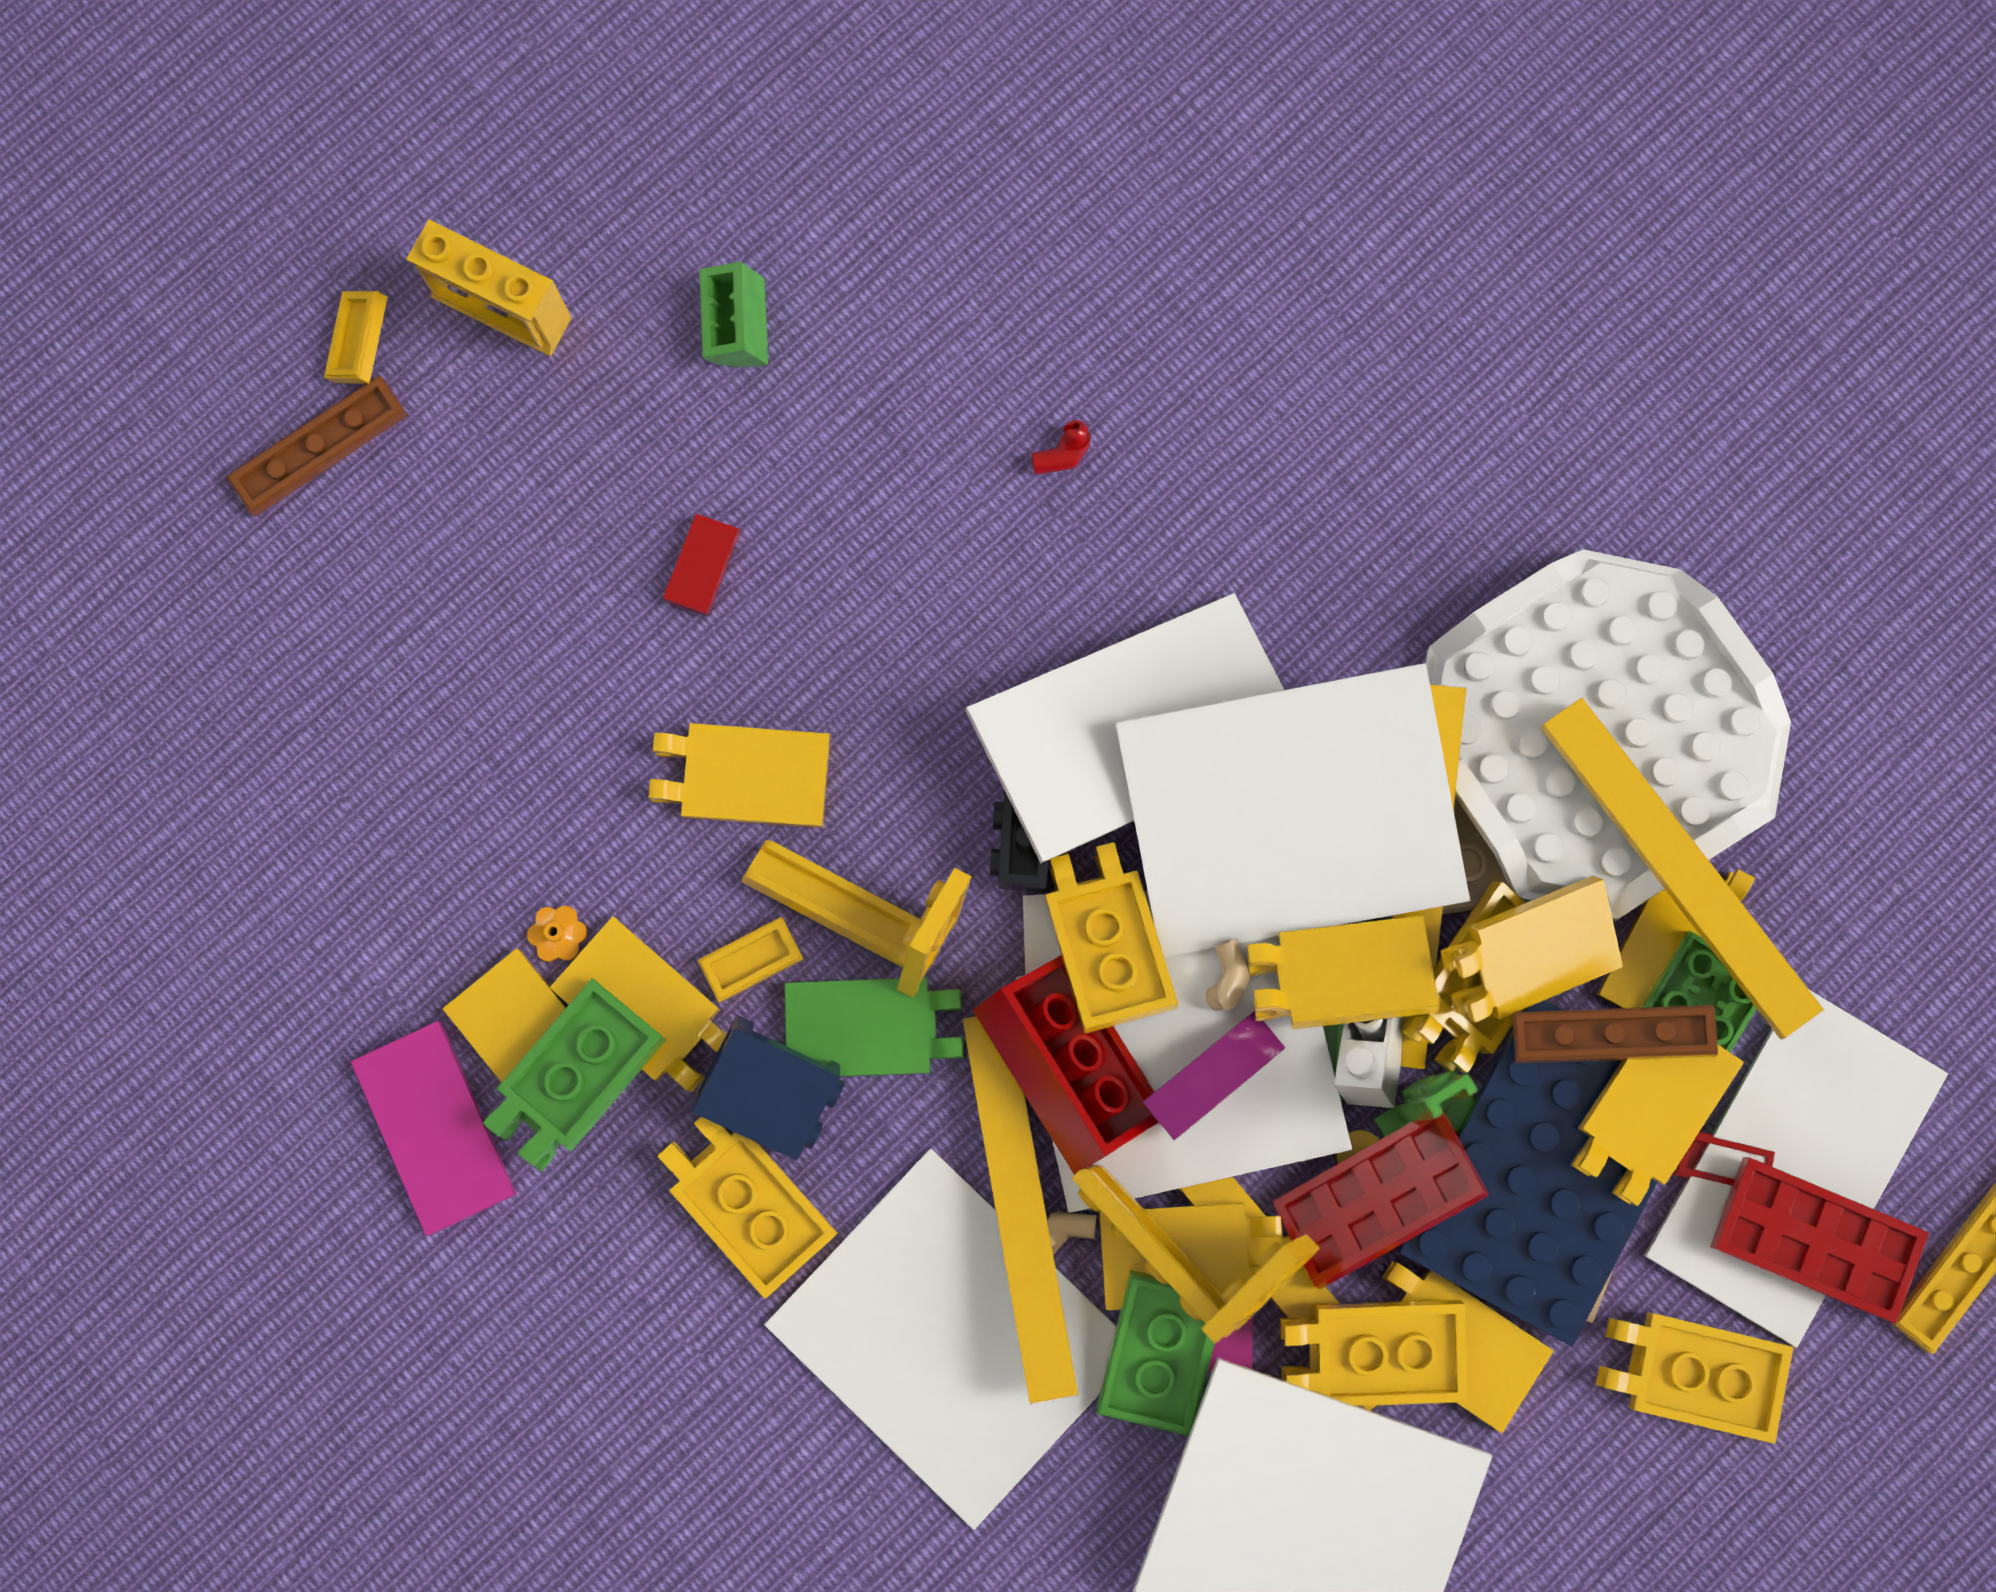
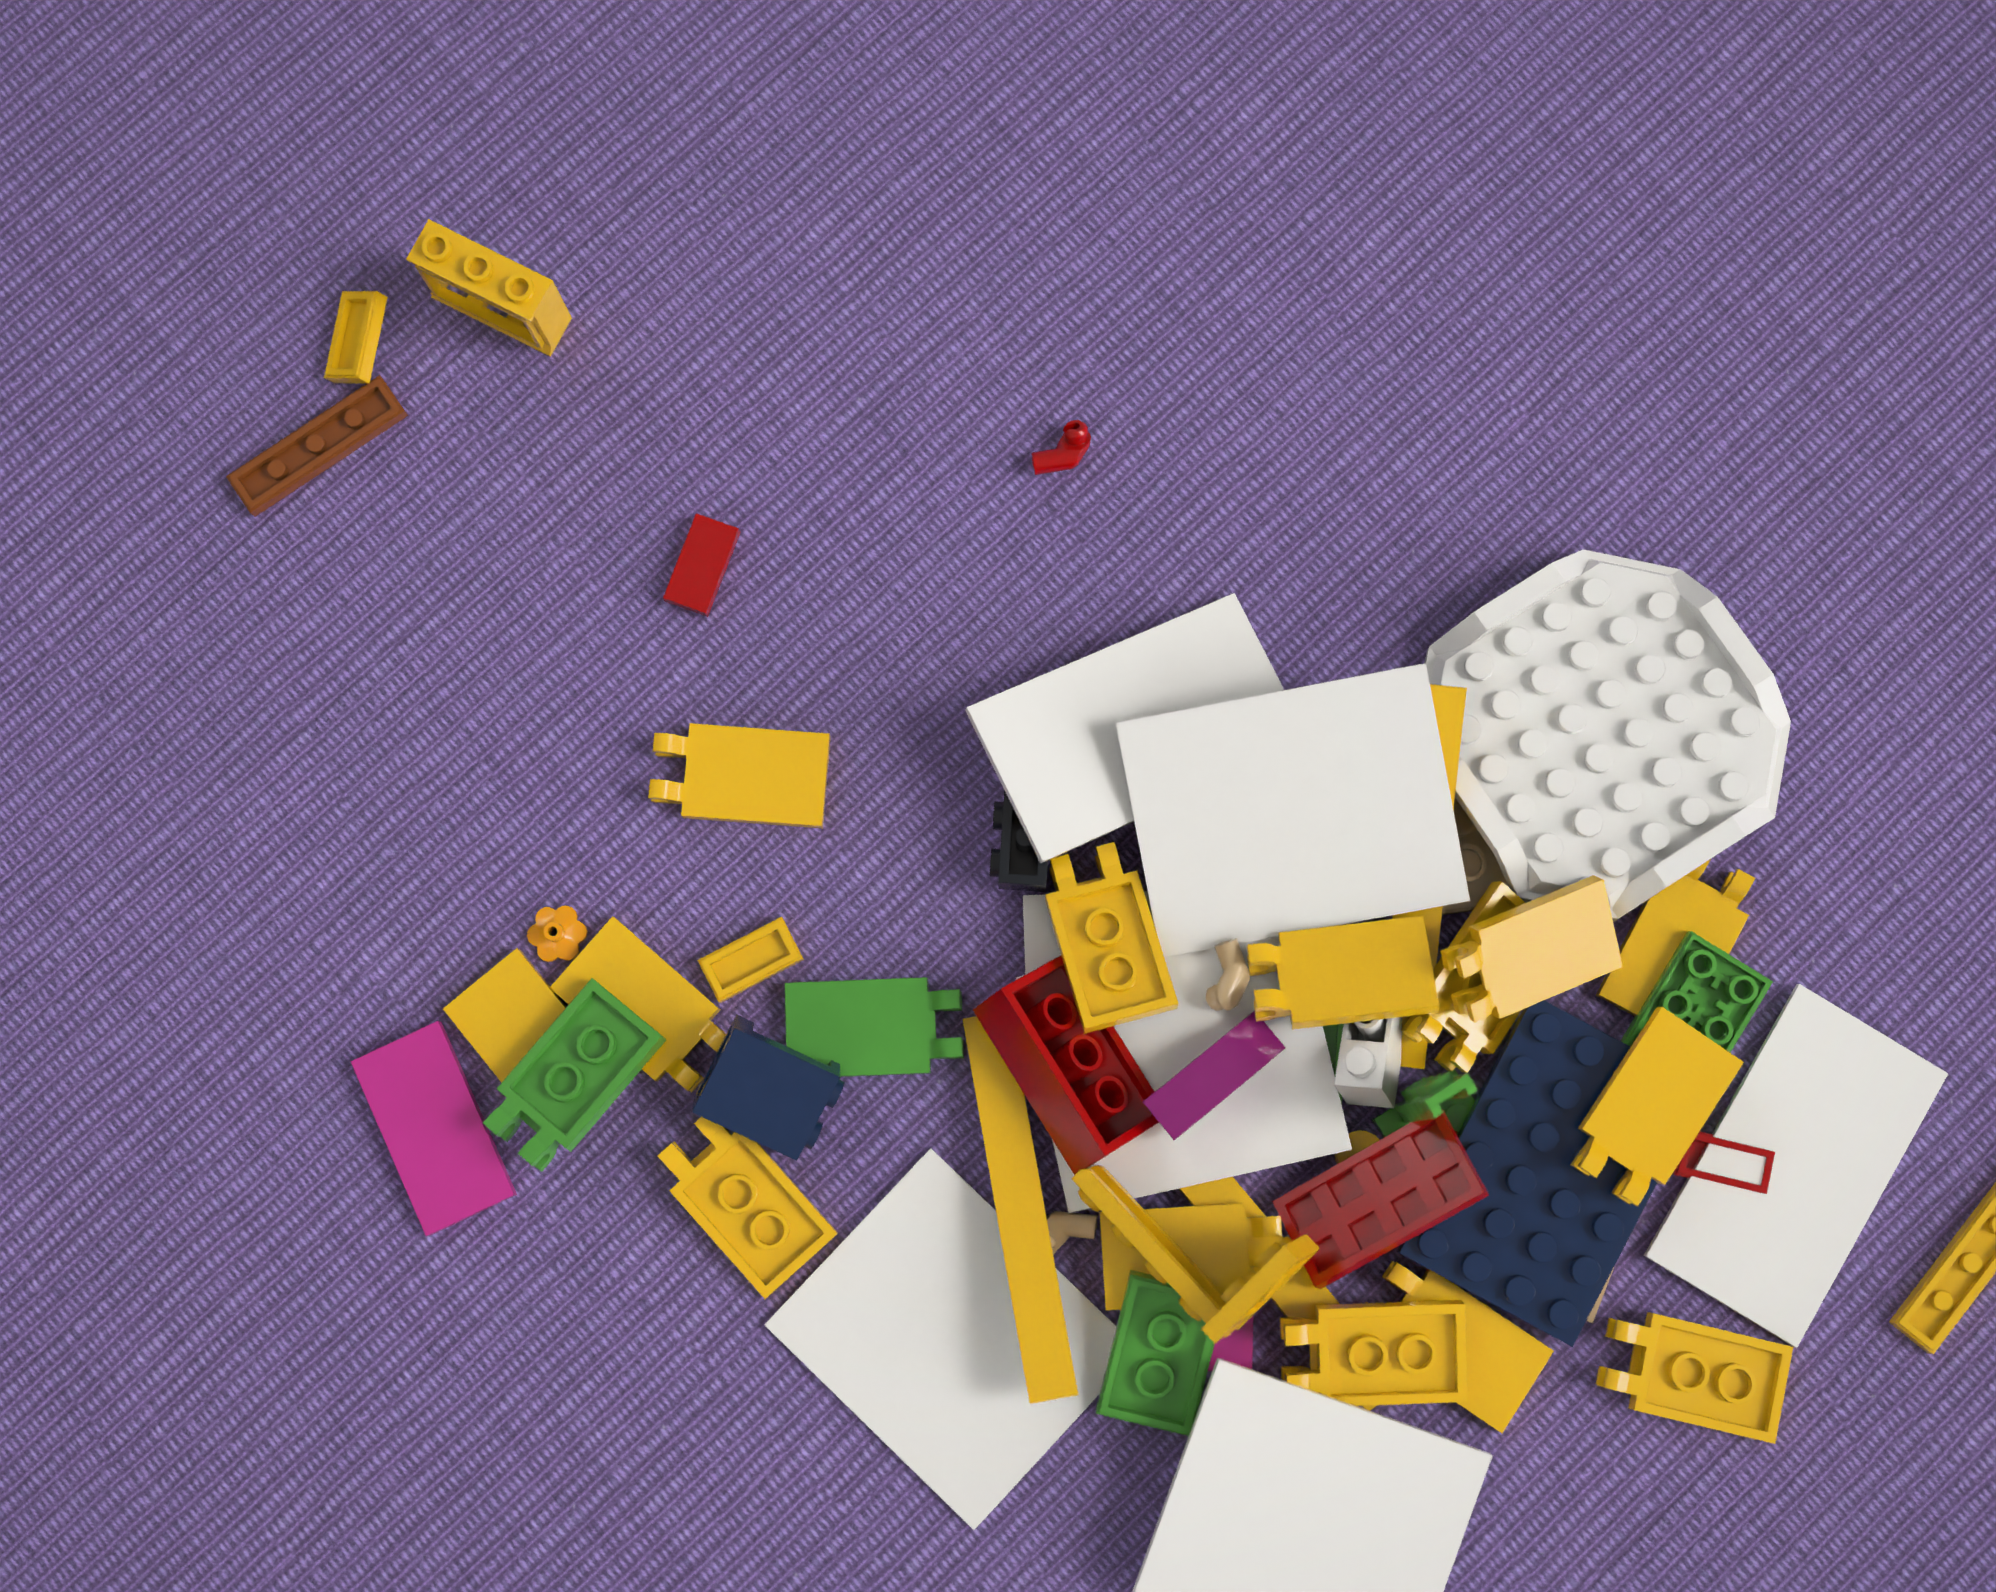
(733, 315): bright green brick -> none
(860, 914): yellow bracket -> none
(1615, 1034): dark orange tile -> none
(1682, 869): yellow tile -> none
(1819, 1239): red plate -> none

